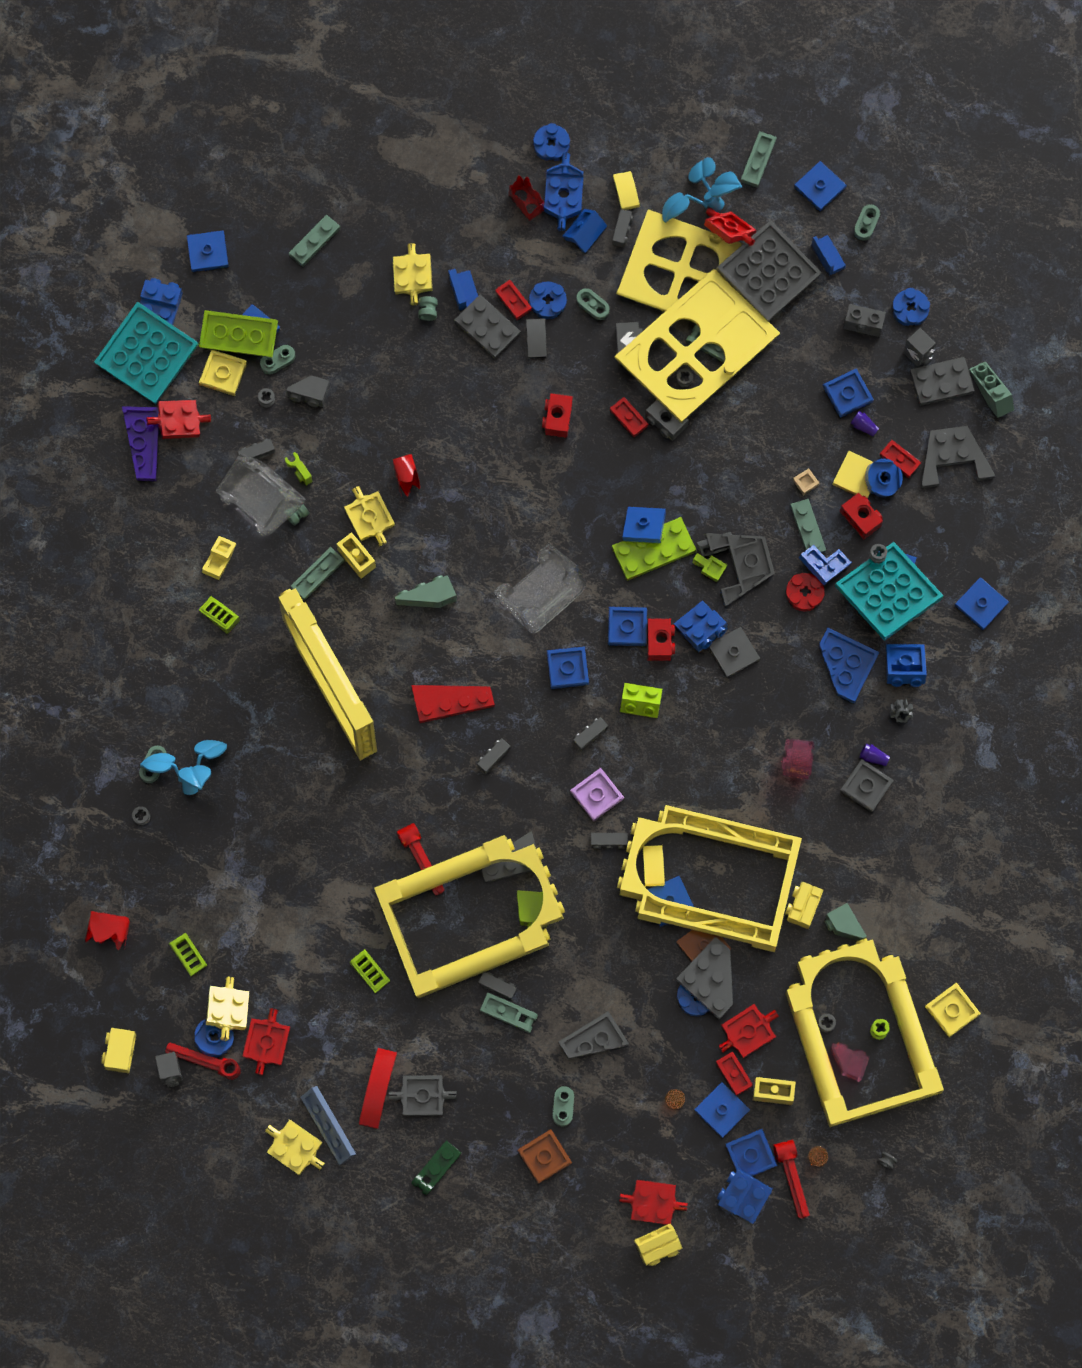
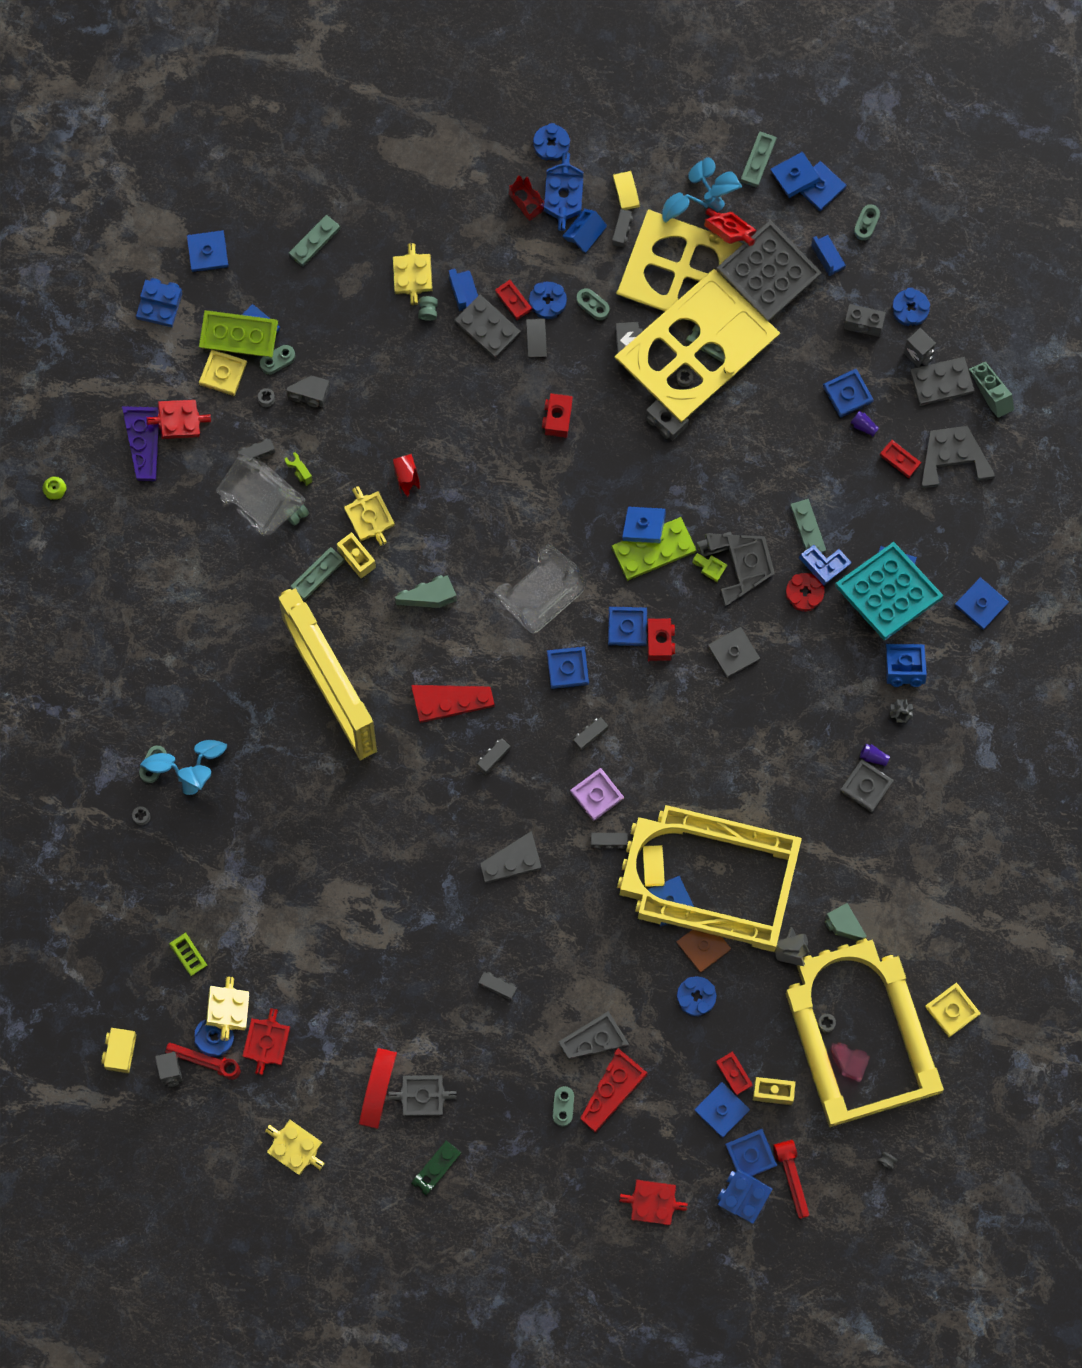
(56, 493): none -> lime plate
(104, 926): red piece -> none
(146, 353): teal plate -> none
(219, 558): light yellow slope -> none
(234, 619): lime slope -> none
(328, 1125): sand blue plate -> none
(364, 954): lime slope -> none
(410, 838): red axle -> none
(508, 1012): sand green plate -> none
(525, 943): light yellow door -> none
(529, 906): lime torso -> none
(544, 1156): dark orange plate -> none
(616, 1085): none -> red wing
(628, 417): red plate -> none
(641, 700): lime bracket -> none
(658, 1244): light yellow brick -> none
(675, 1099): clear orange plate -> none
(701, 626): blue plate -> none
(710, 978): dark grey plate -> none
(748, 1031): red plate -> none
(792, 948): none -> dark grey piece
(795, 174): none -> blue plate
(799, 758): clear pink brick -> none
(804, 905): light yellow brick -> none
(806, 481): tan plate -> none
(818, 1156): clear orange plate -> none
(846, 663): blue plate -> none
(852, 474): light yellow tile -> none
(863, 526): red brick -> none
(873, 480): blue plate -> none
(878, 547): dark grey bush -> none
(882, 1034): lime bush -> none

